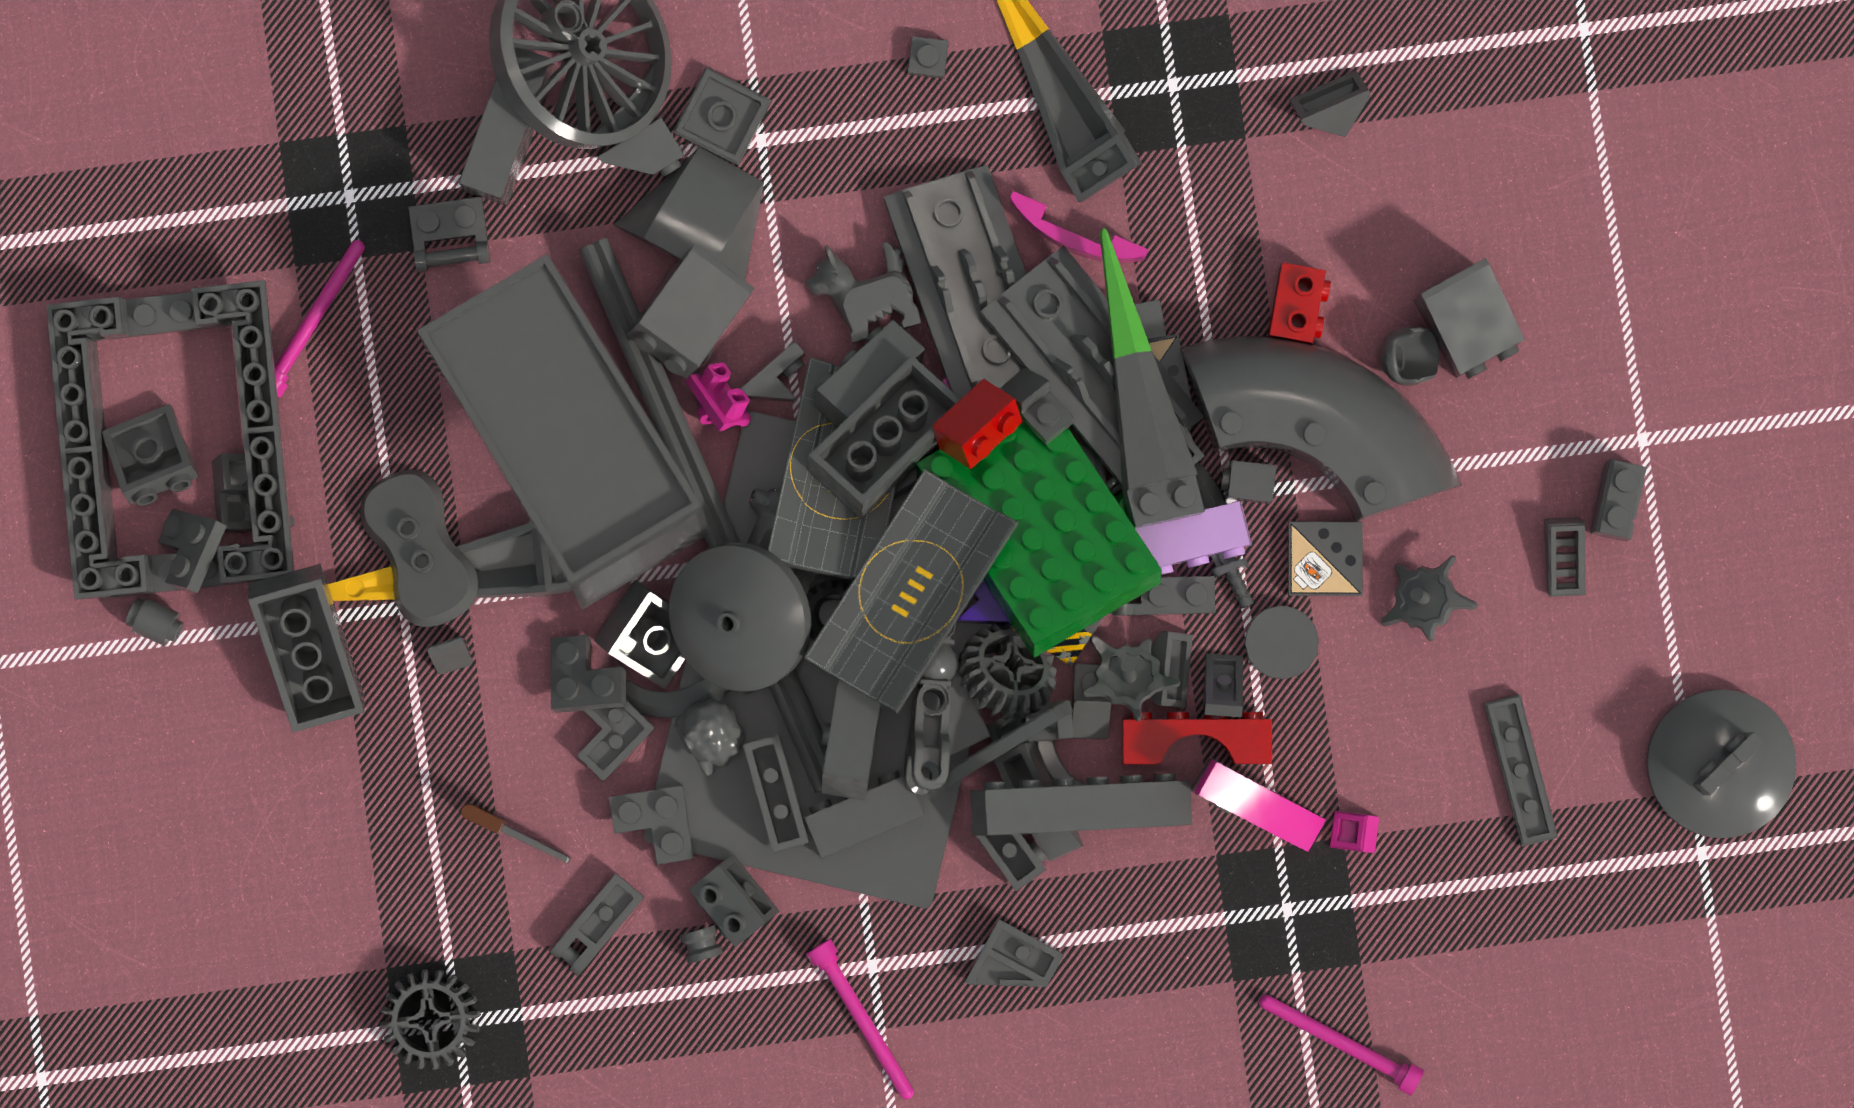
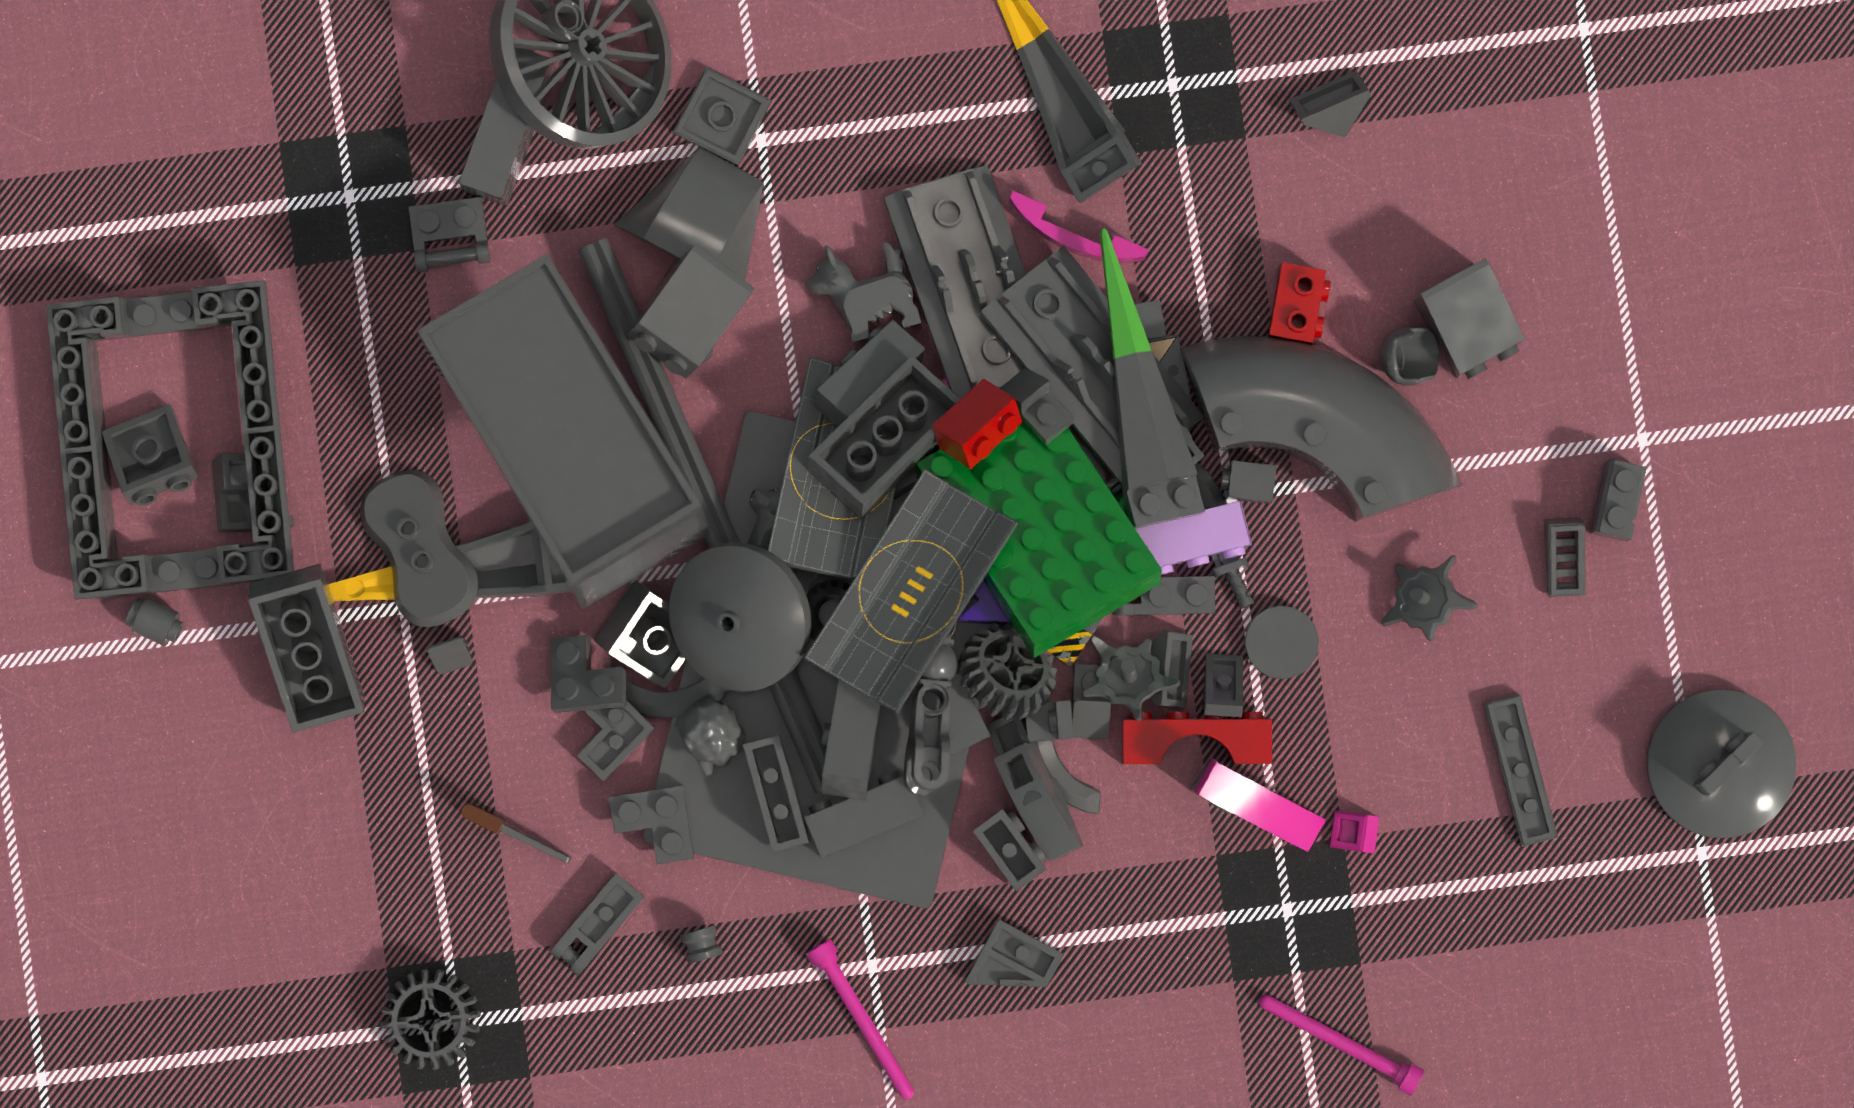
(196, 544): dark grey plate -> none
(315, 314): dark pink piece -> none
(647, 152): dark grey slope -> none
(718, 401): dark pink hips -> none
(733, 900): dark grey brick -> none
(767, 383): dark grey slope -> none
(928, 57): dark grey plate -> none
(1007, 742): dark grey tile -> none
(1082, 806): dark grey brick -> none
(1325, 558): tile -> none

